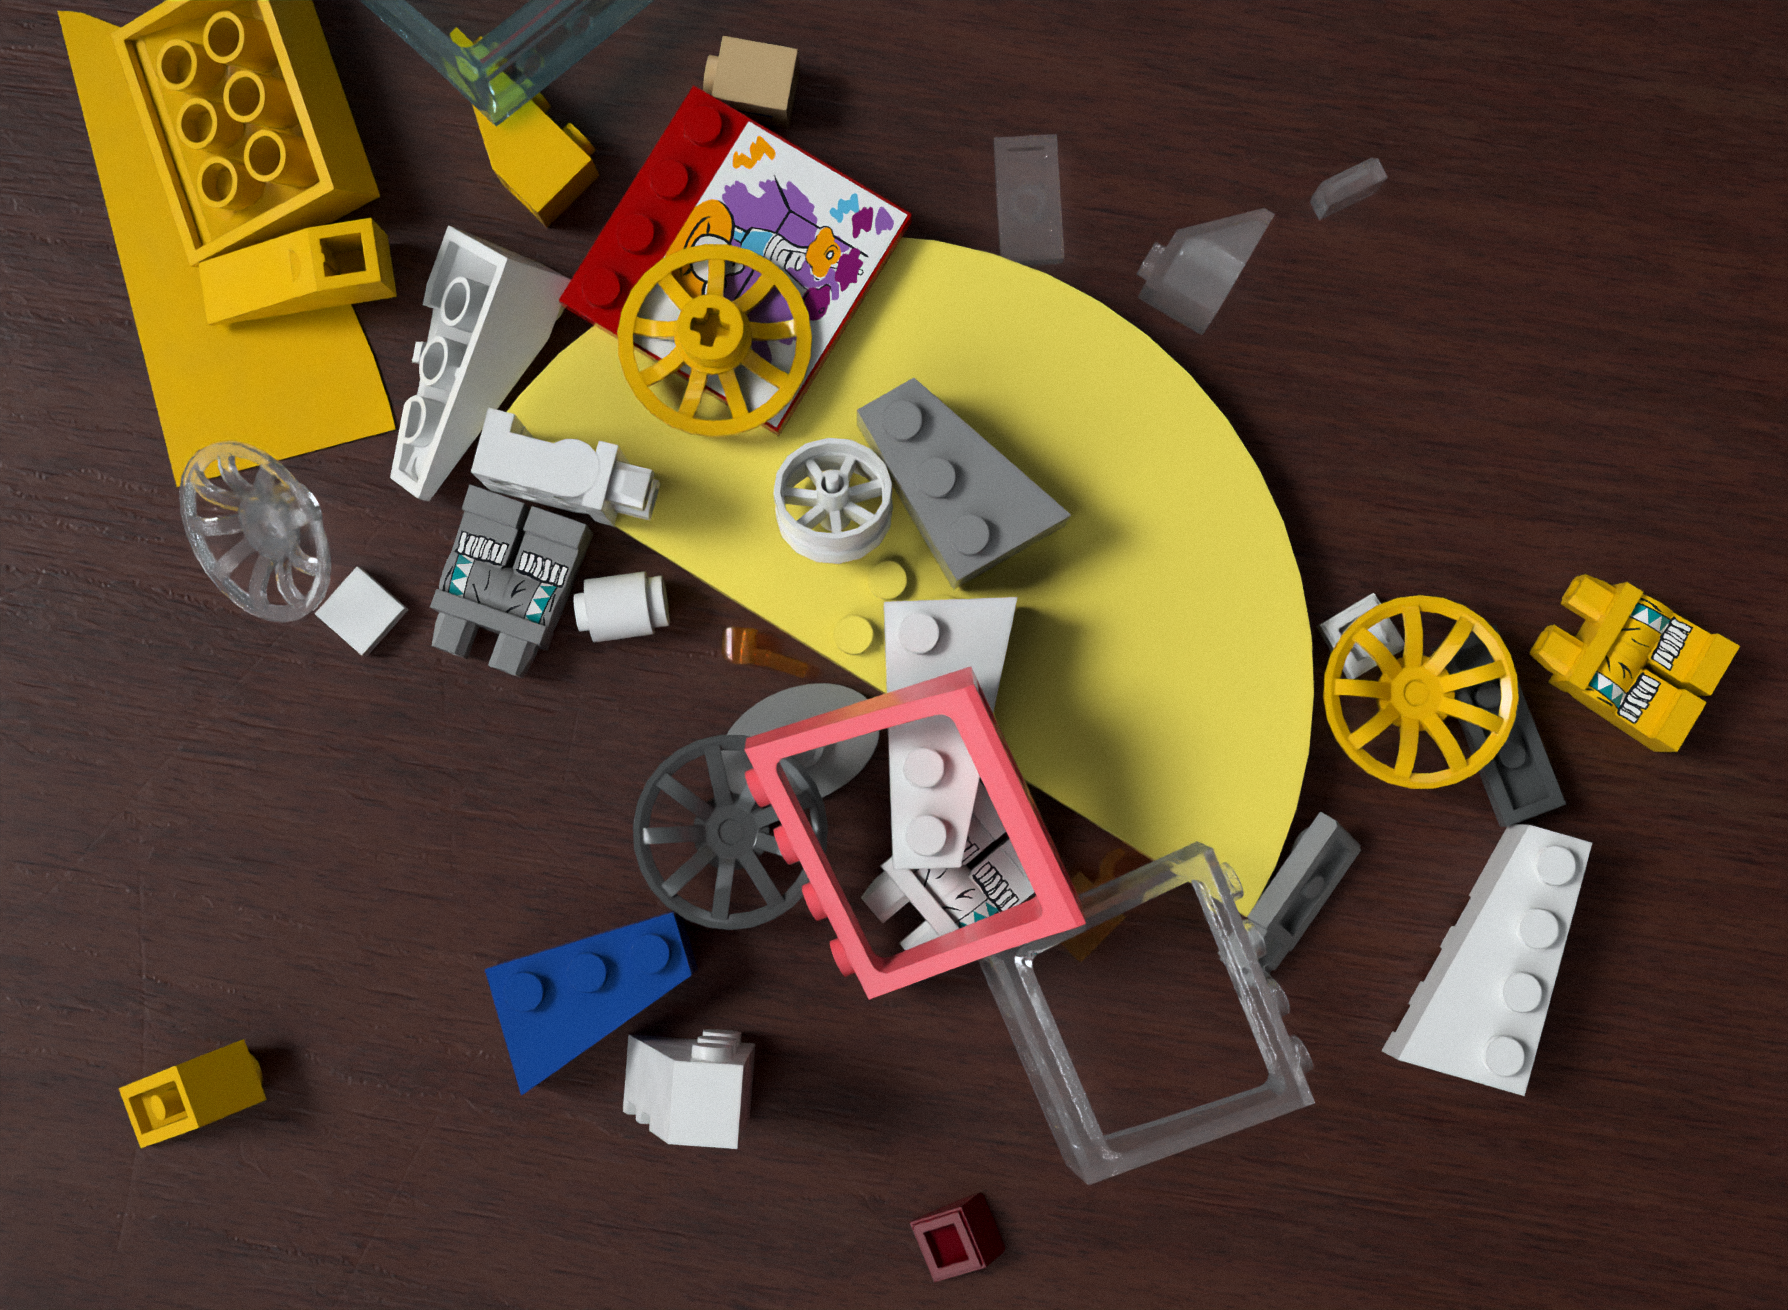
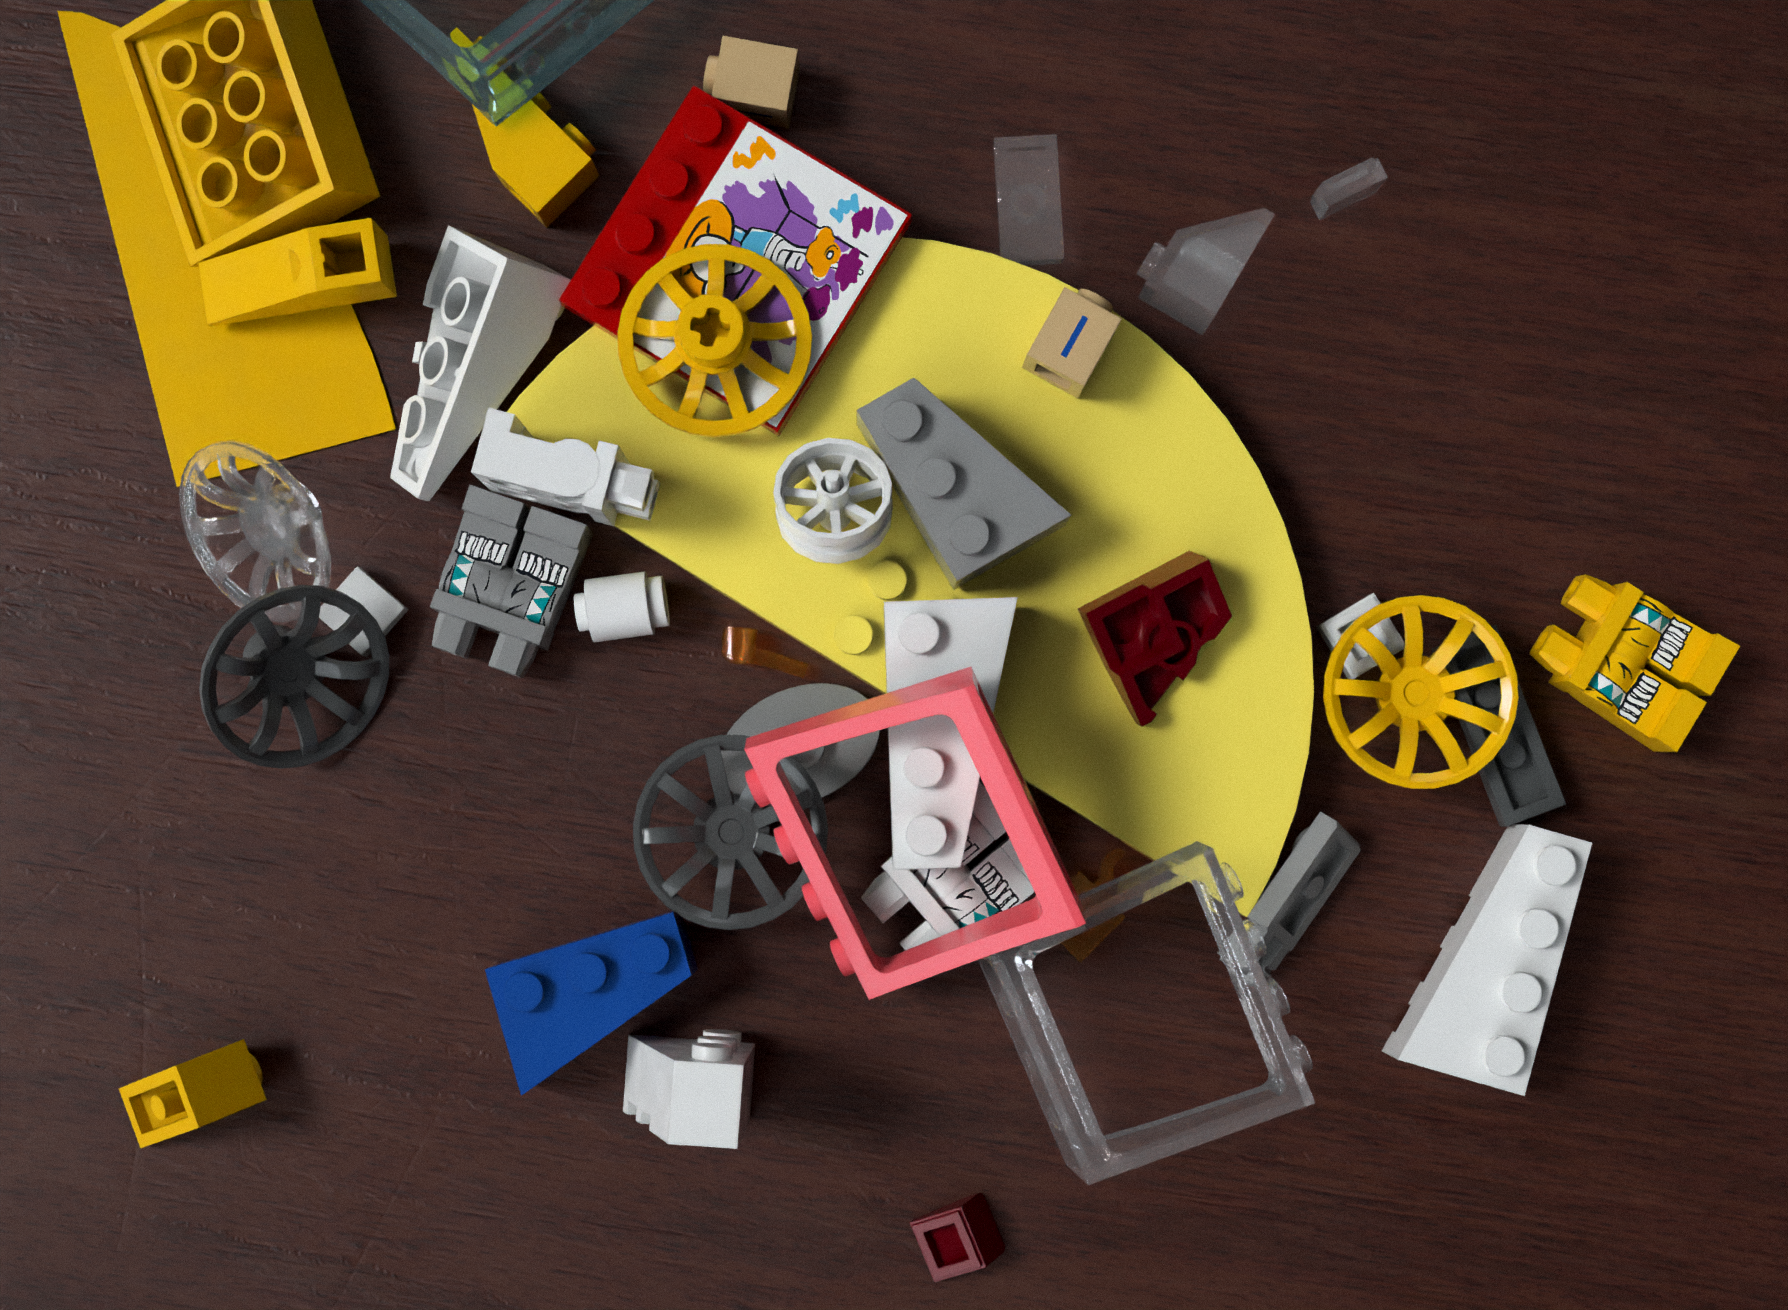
(290, 668): none -> dark grey wheel
(1072, 340): none -> tan brick
(1156, 628): none -> dark red slope

